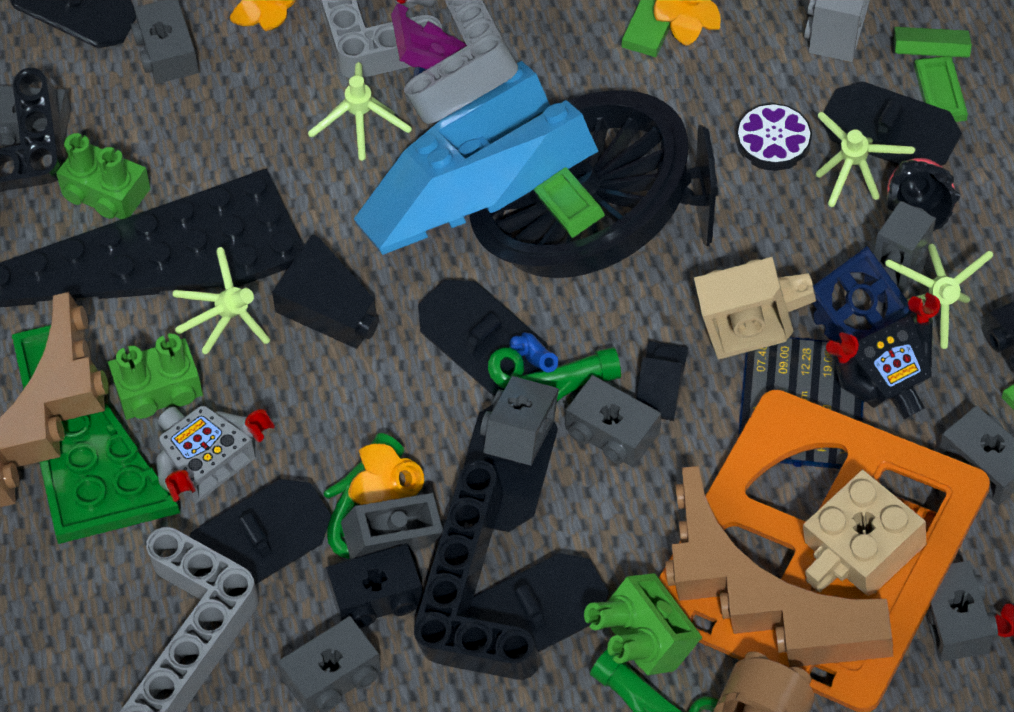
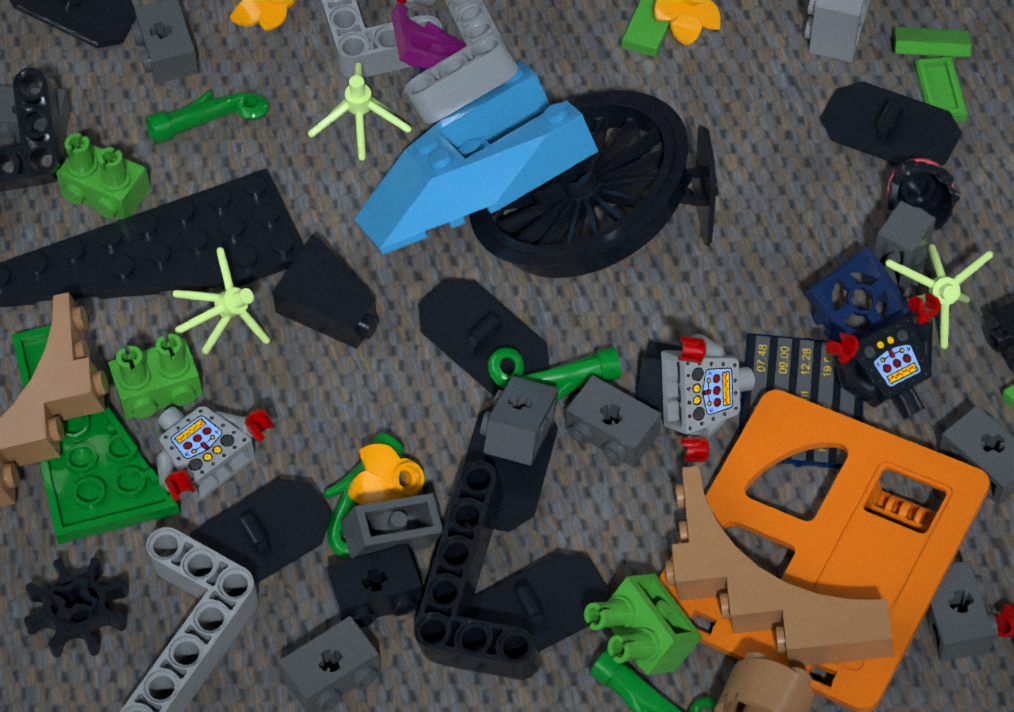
(88, 605): none -> black gear
(204, 109): none -> green plant
(534, 352): blue arm -> none
(569, 202): bright green tile -> none
(701, 391): none -> torso
(750, 305): tan hinge -> none
(773, 136): tile -> none
(854, 152): yellowish green plant -> none
(862, 536): tan hinge -> none

